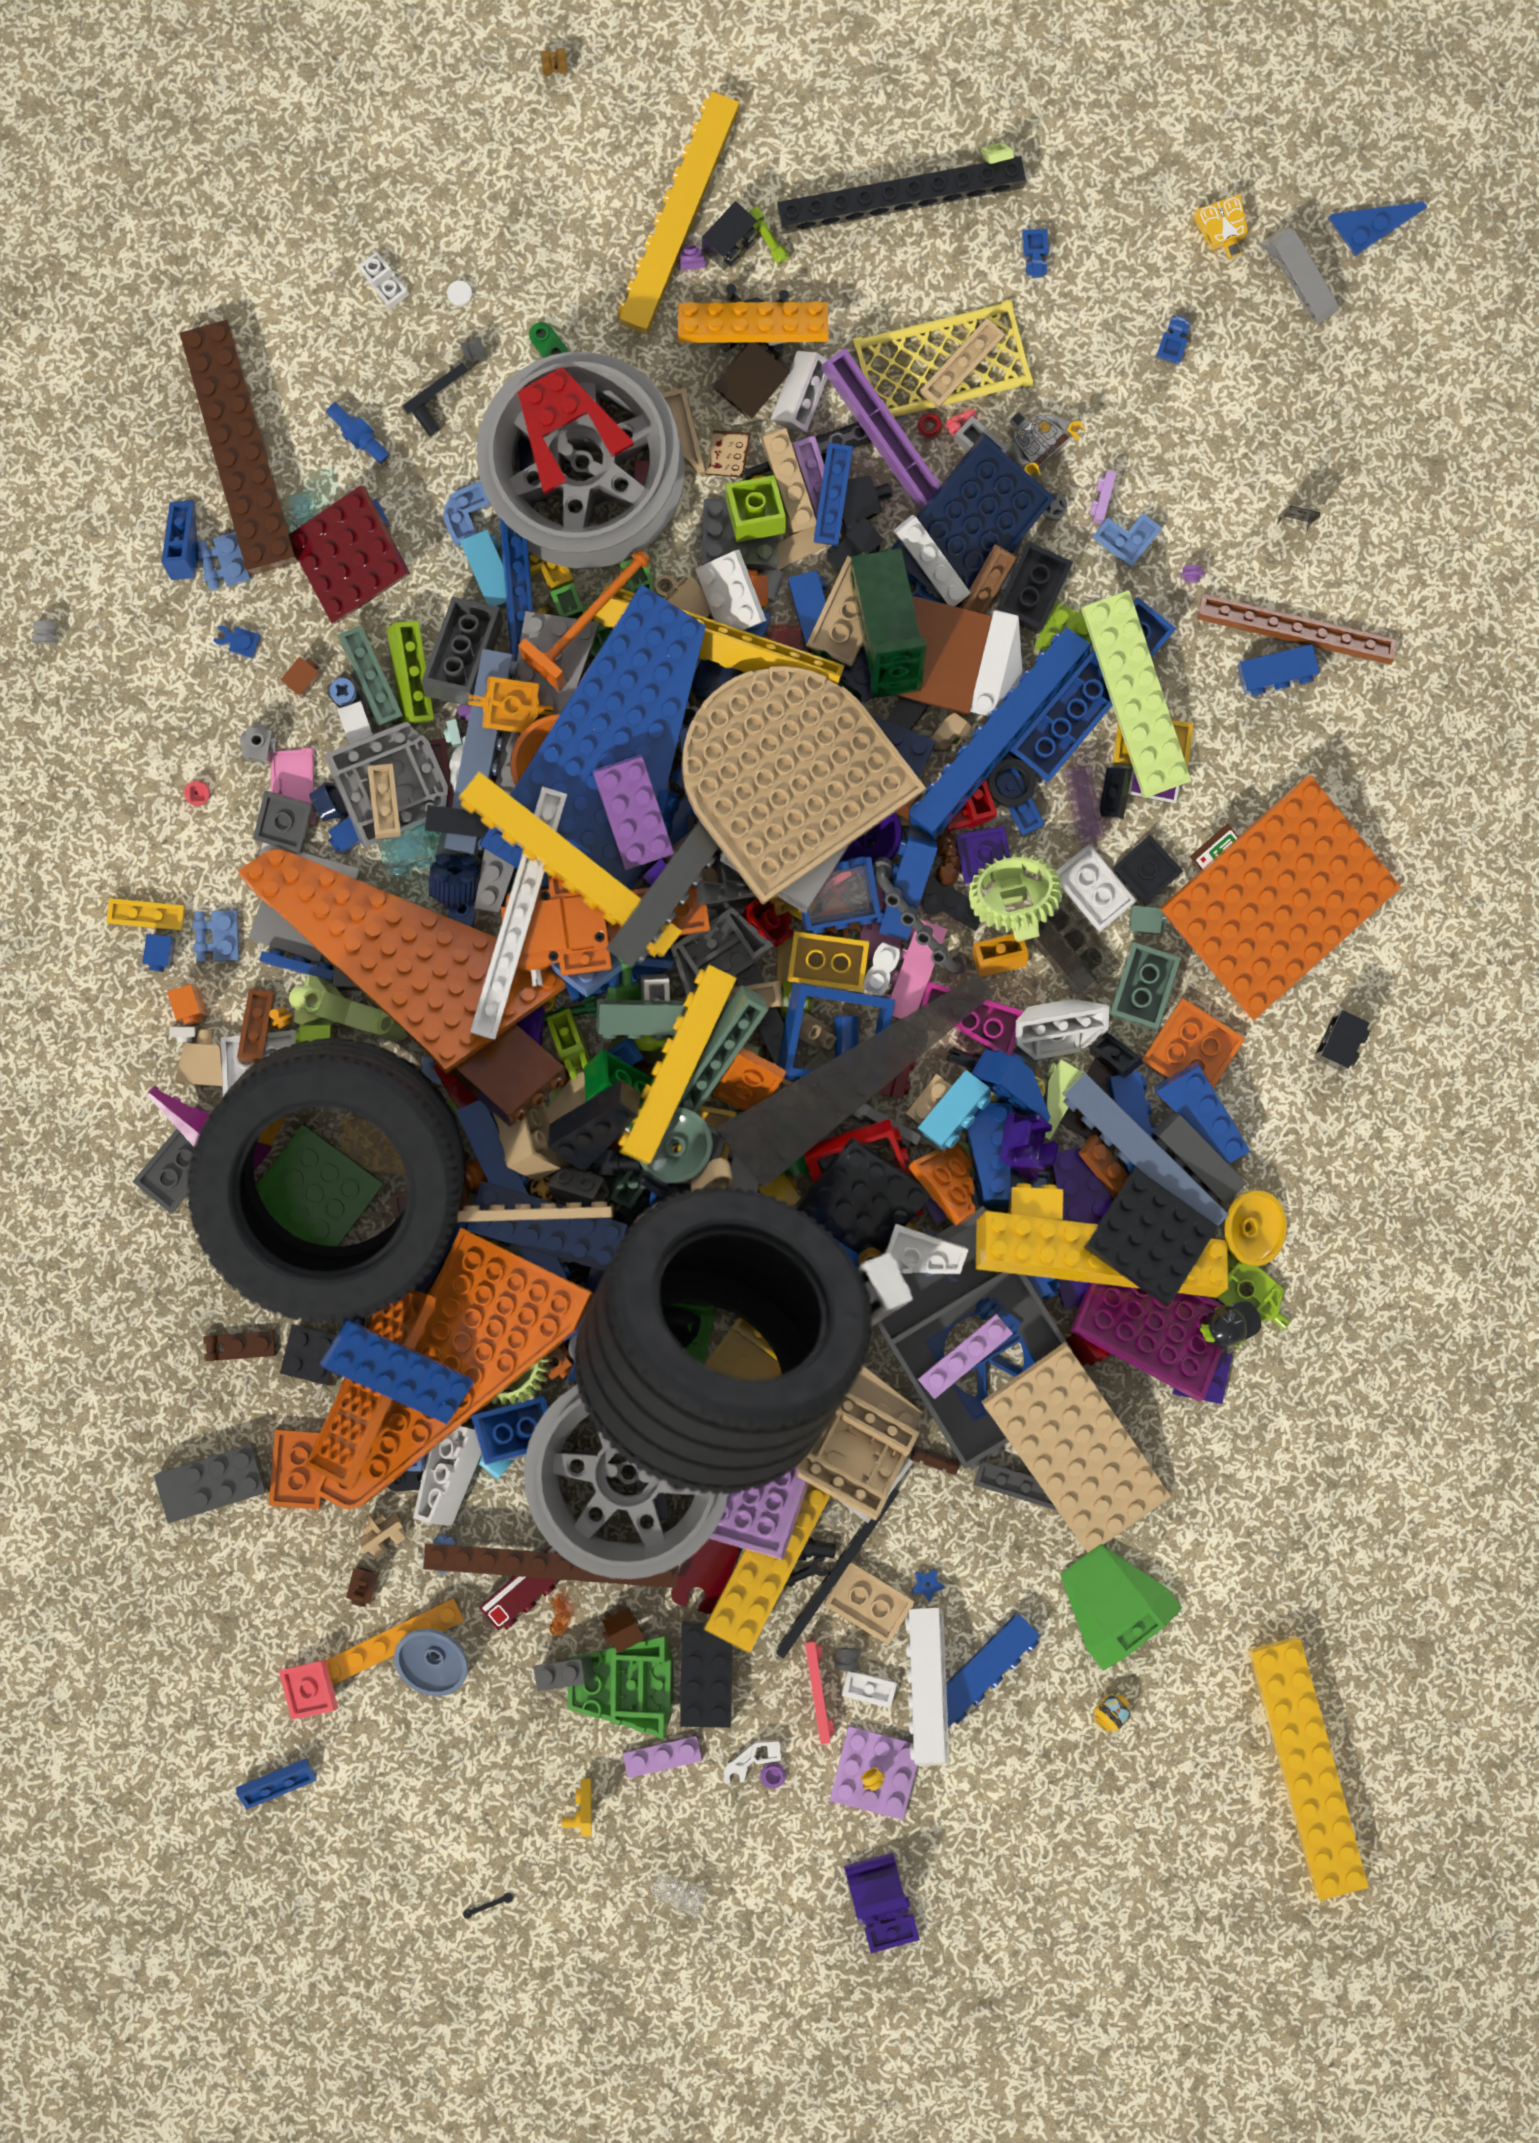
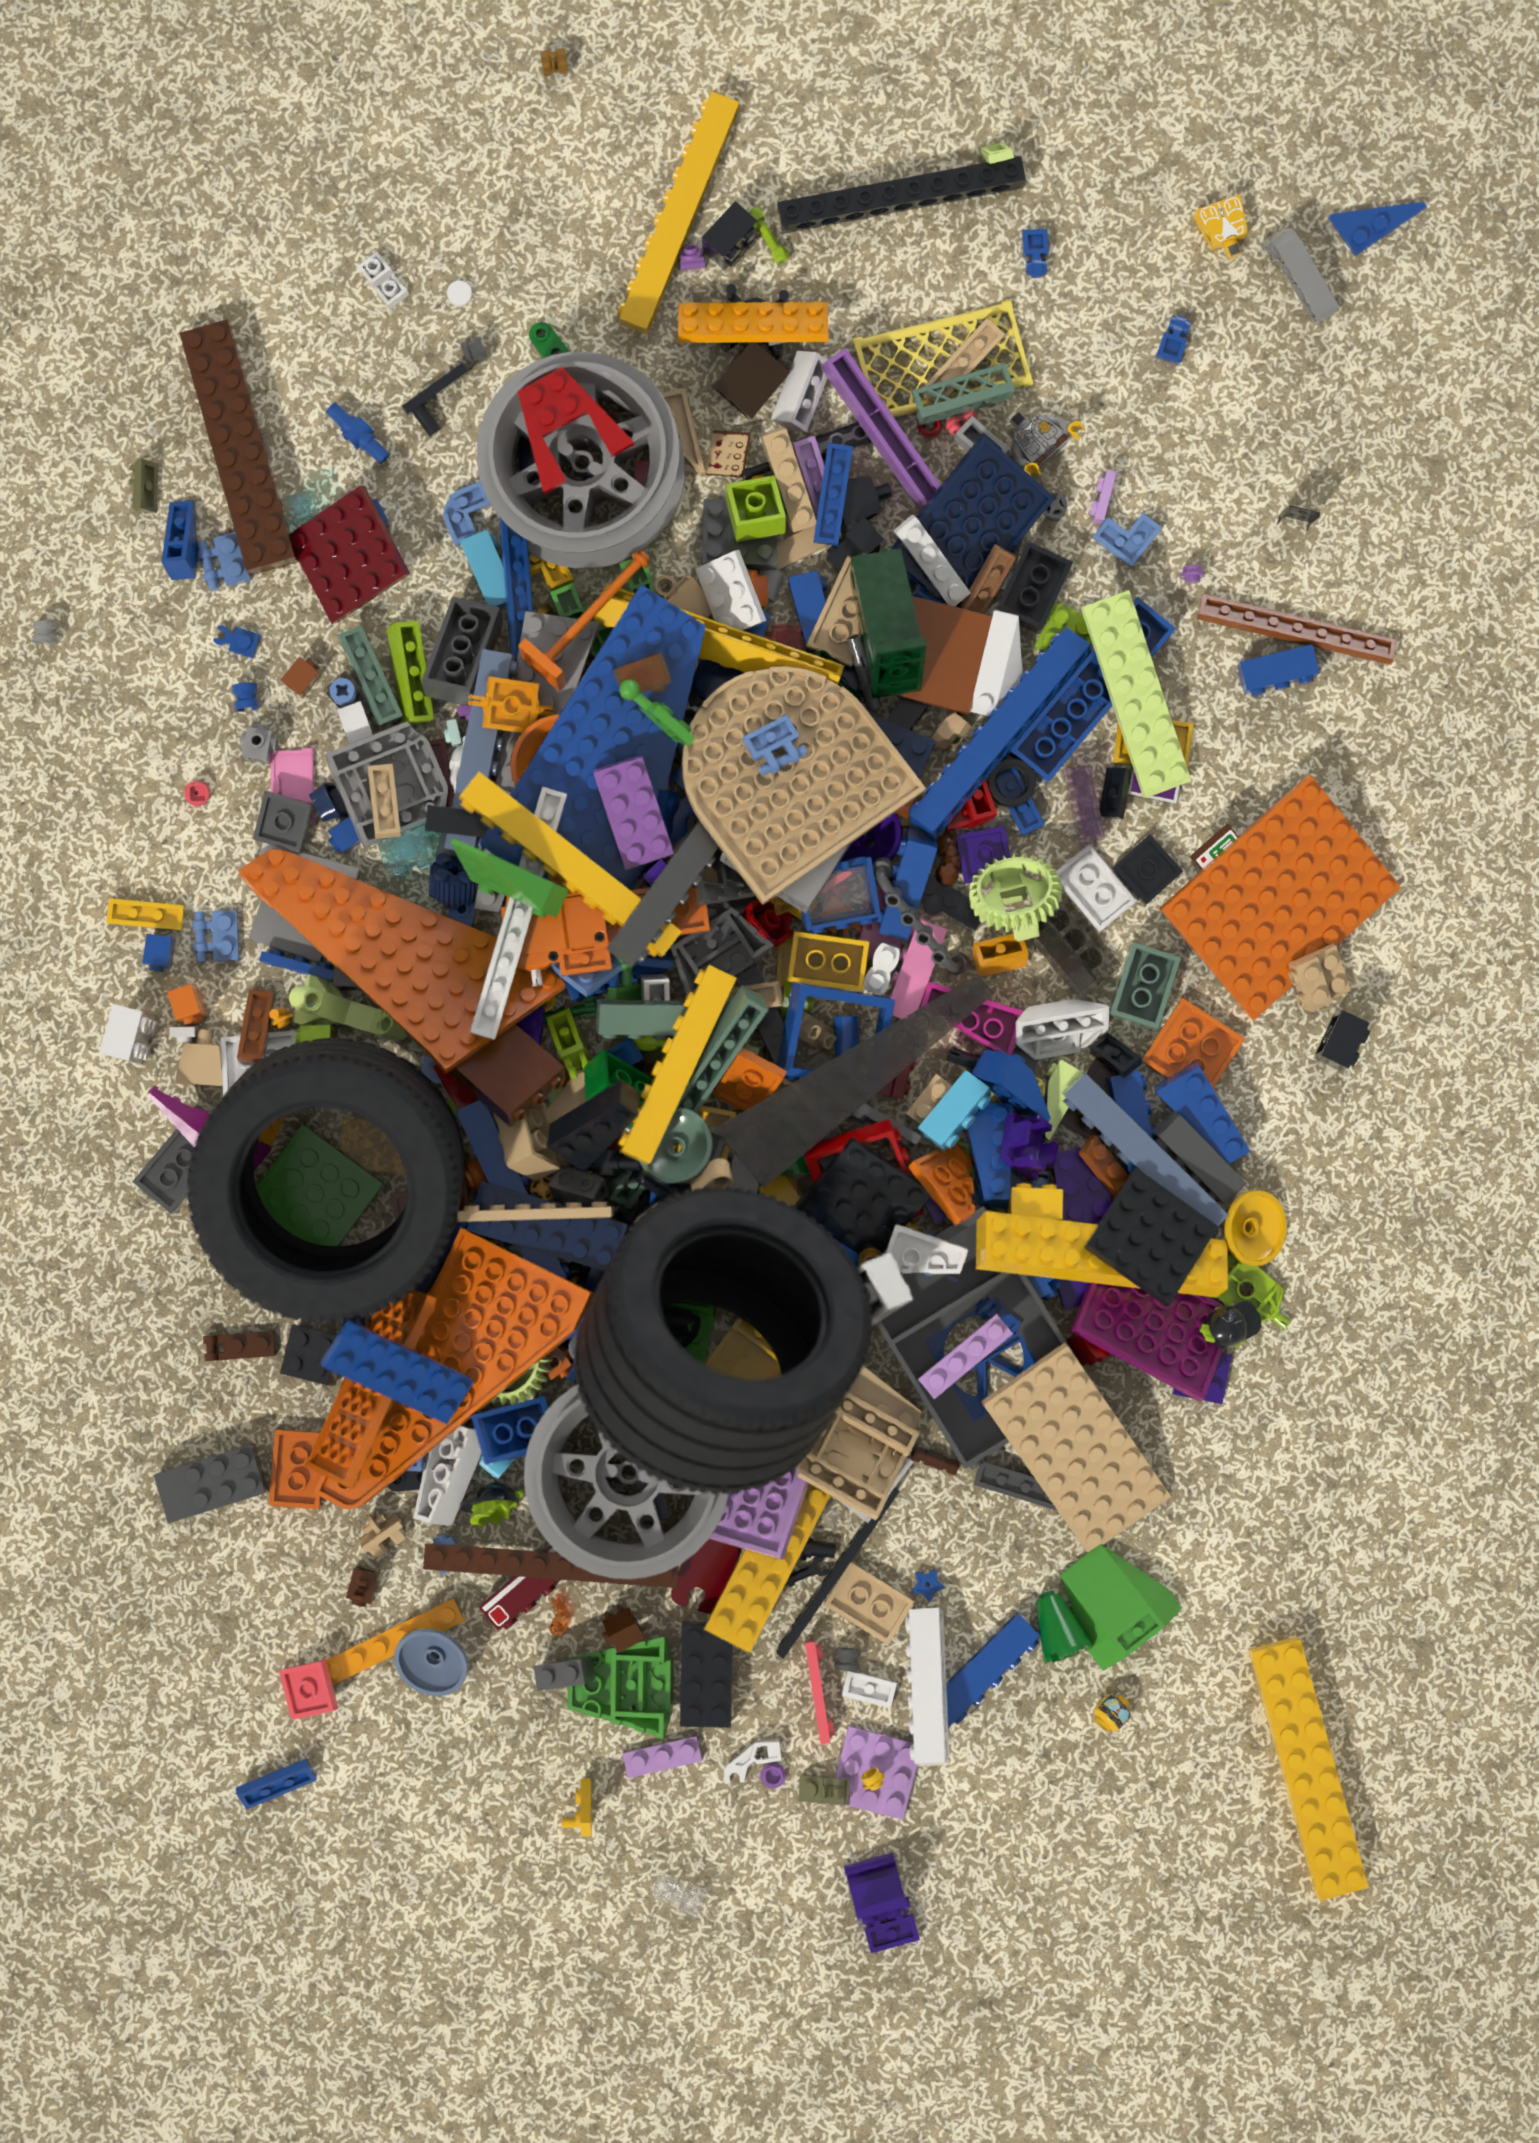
(128, 1034): none -> white brick
(145, 485): none -> olive plate
(245, 694): none -> blue wheel
(492, 1504): none -> hair
(507, 1898): black hinge -> none
(510, 880): none -> bright green wedge
(648, 672): none -> clear orange brick
(658, 713): none -> bright green plate
(771, 738): none -> medium blue plate
(824, 1790): none -> olive plate
(861, 665): none -> dark grey pin
(964, 403): none -> sand green fence
(1059, 1629): none -> green cone
(1146, 920): sand green brick -> none
(1318, 978): none -> tan plate

